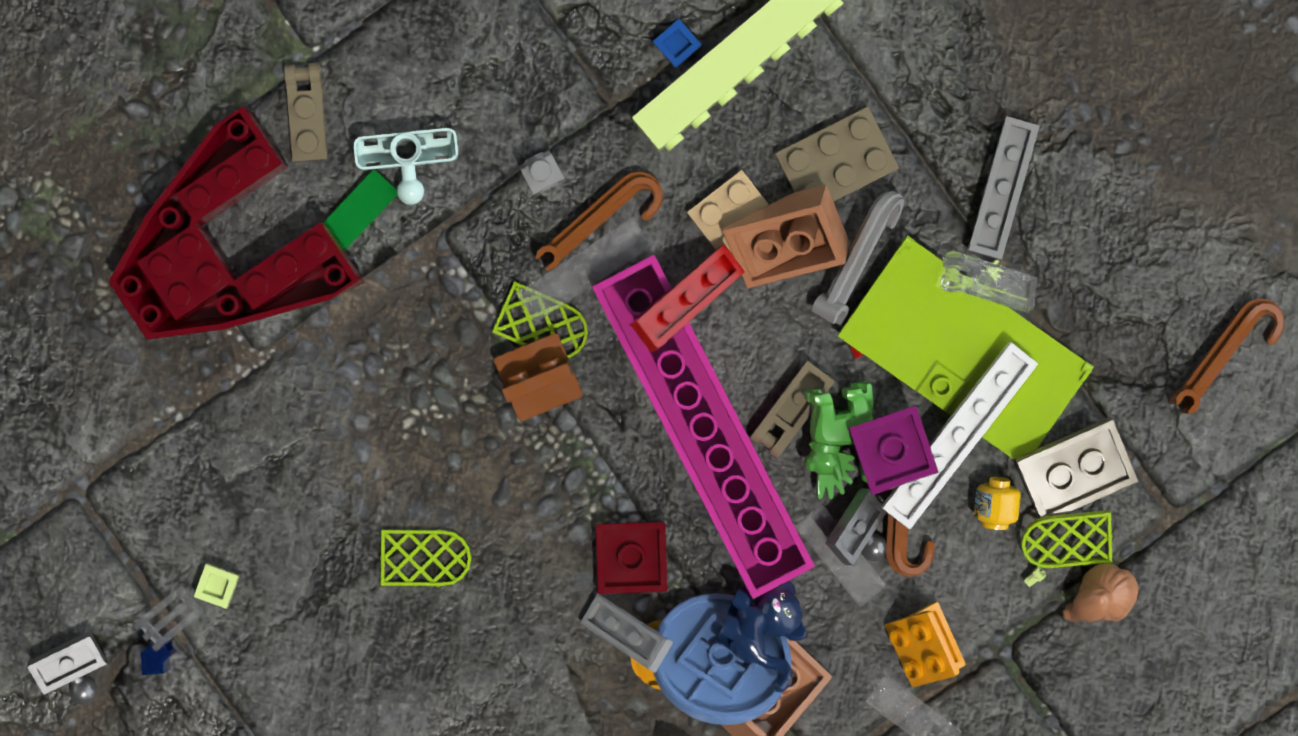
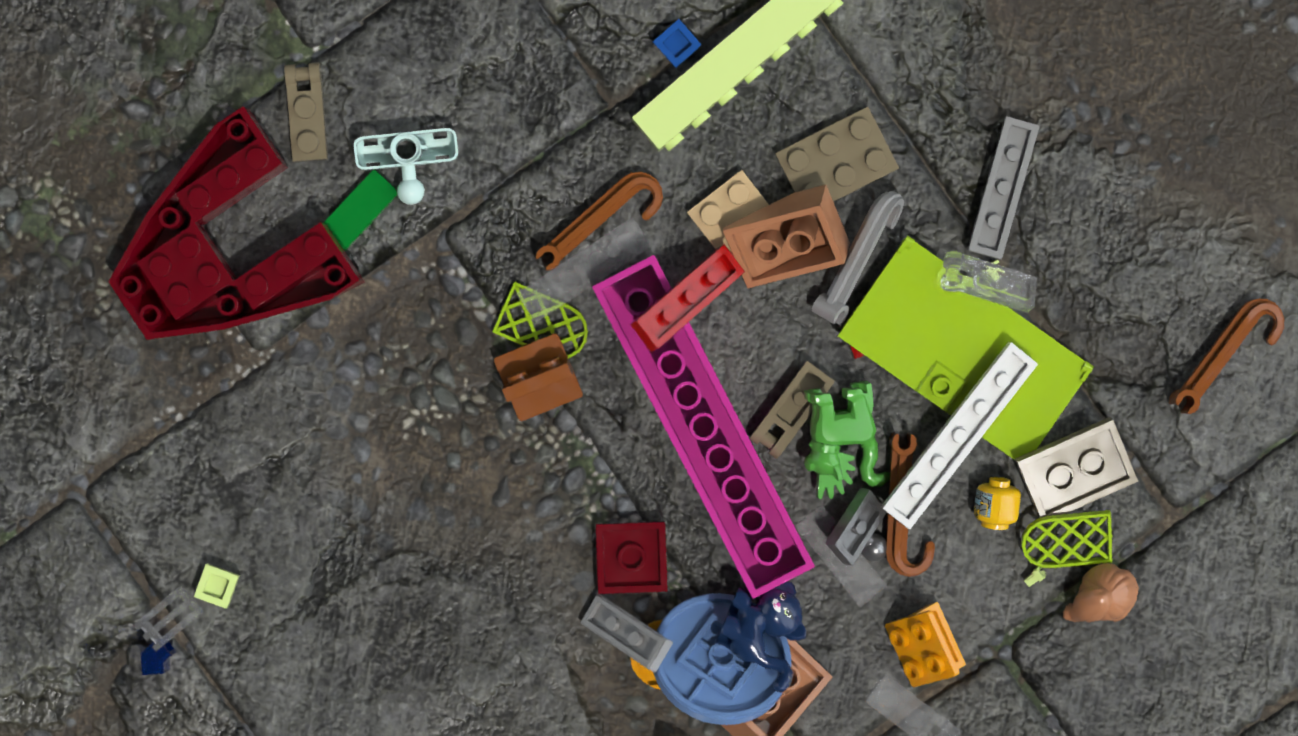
(68, 665): plate -> none
(421, 570): lime window -> none
(541, 172): light grey brick -> none
(893, 450): magenta plate -> none

